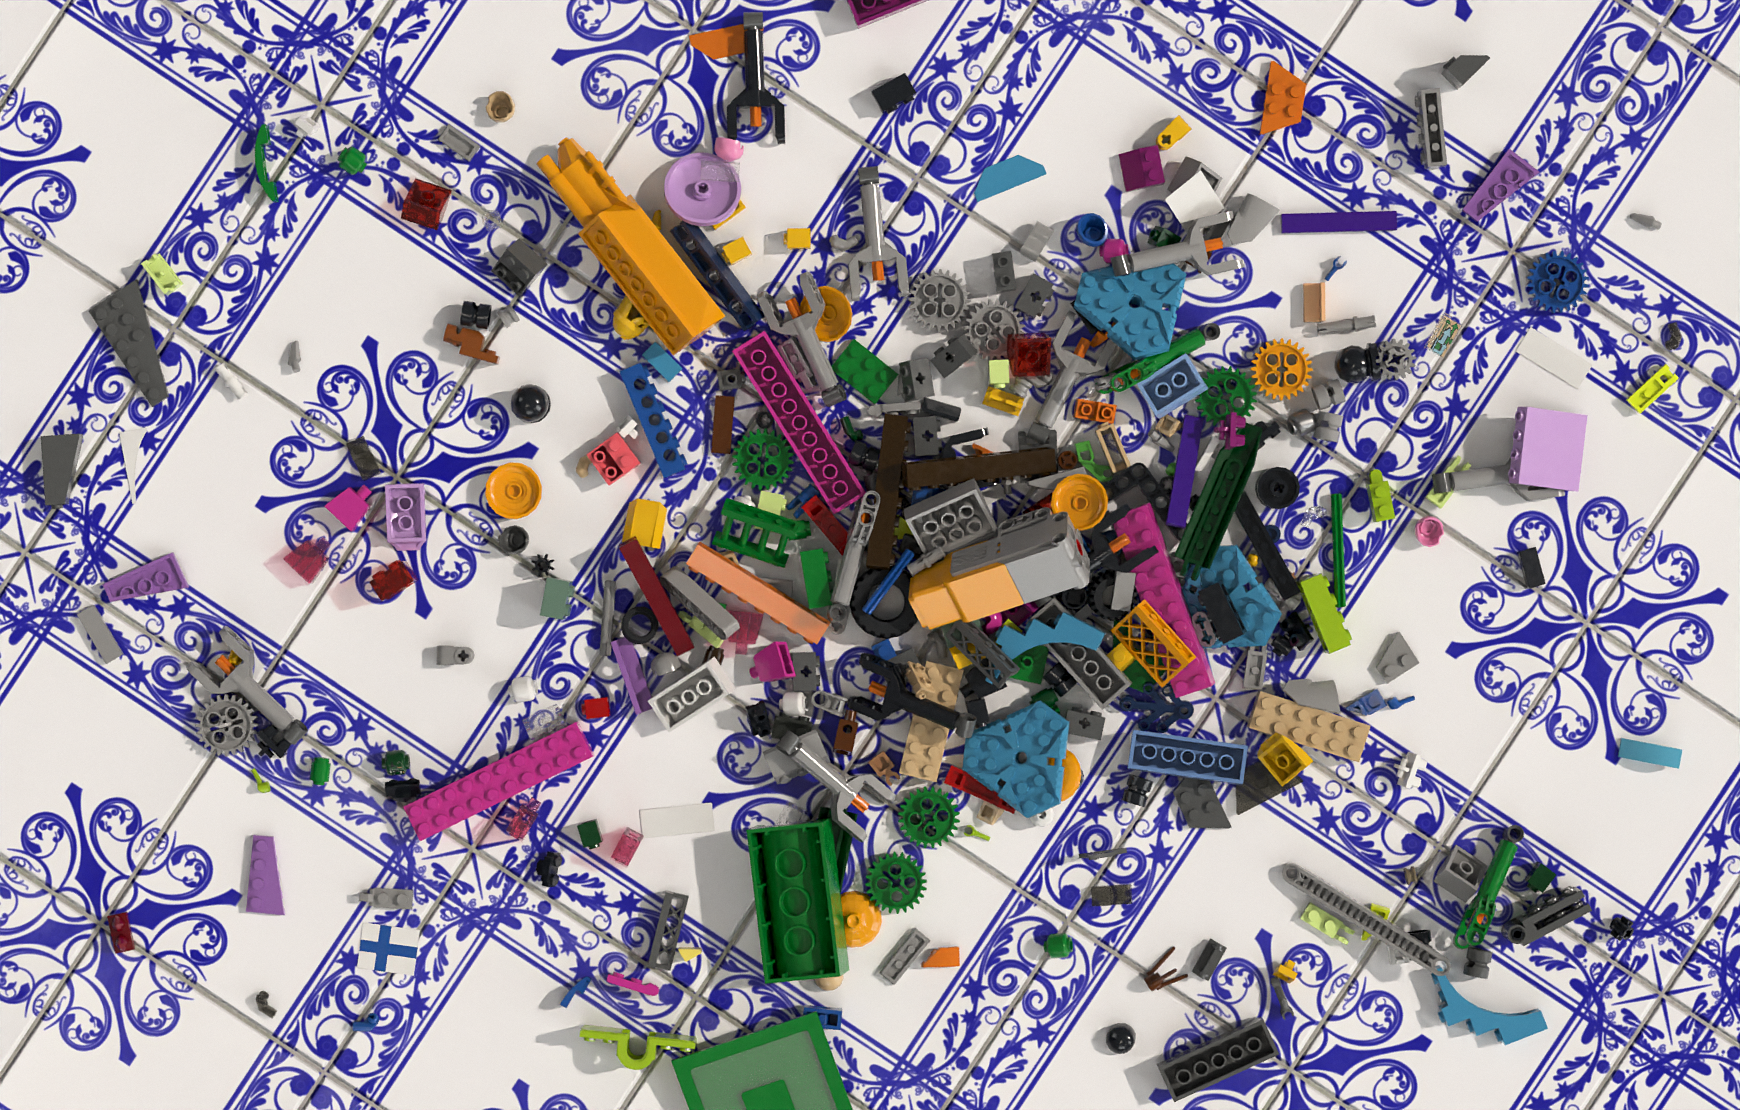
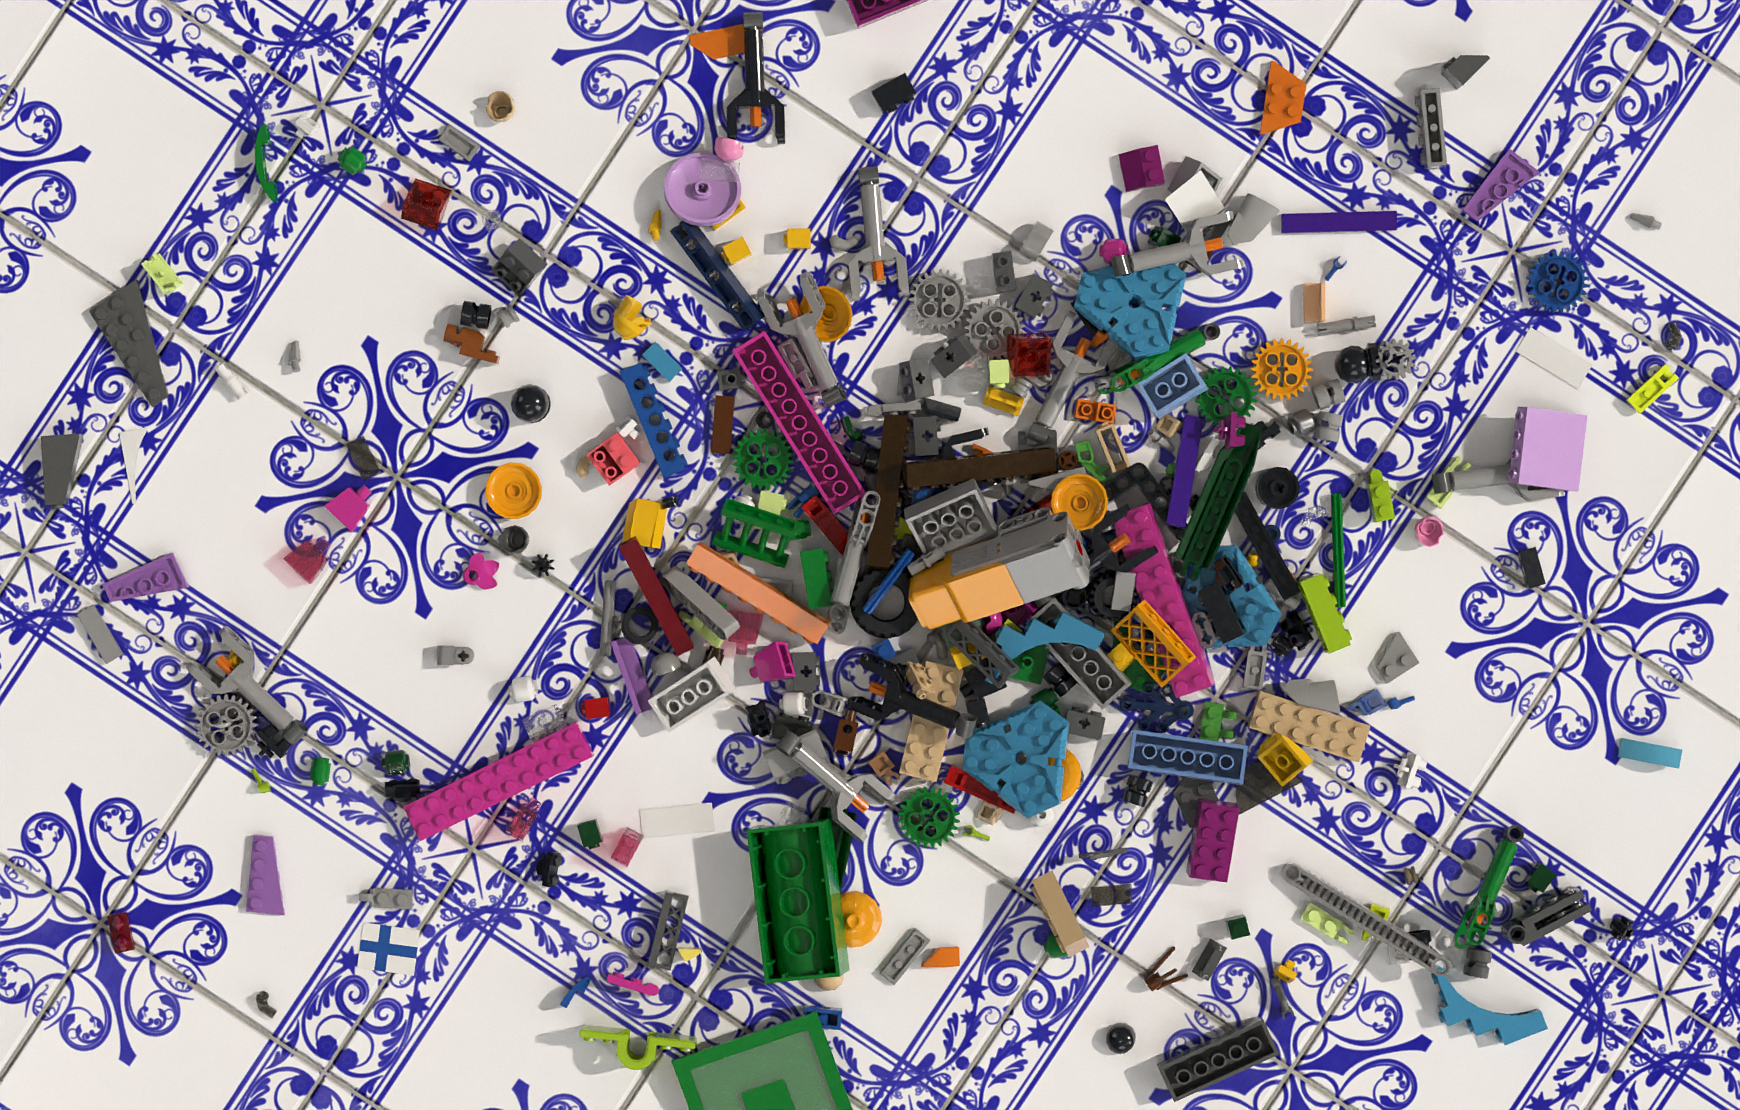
(368, 1024): blue arm -> none
(394, 580): clear red brick -> none
(405, 515): lavender slope -> none
(484, 572): none -> dark pink plate
(556, 598): sand green brick -> none
(631, 248): light orange piece -> none
(671, 502): none -> black bush
(864, 371): green plate -> none
(908, 869): green gear -> none
(1007, 175): dark azure sticker -> none
(1057, 908): none -> tan brick
(1084, 612): flat silver piece -> none
(1092, 230): blue hat -> none
(1175, 131): yellow piece -> none
(1212, 721): none -> bright green plate
(1212, 840): none -> magenta brick
(1226, 574): none -> black piece
(1237, 926): none -> dark green brick
(1443, 335): clear panel -> none
(1460, 874): light grey slope -> none

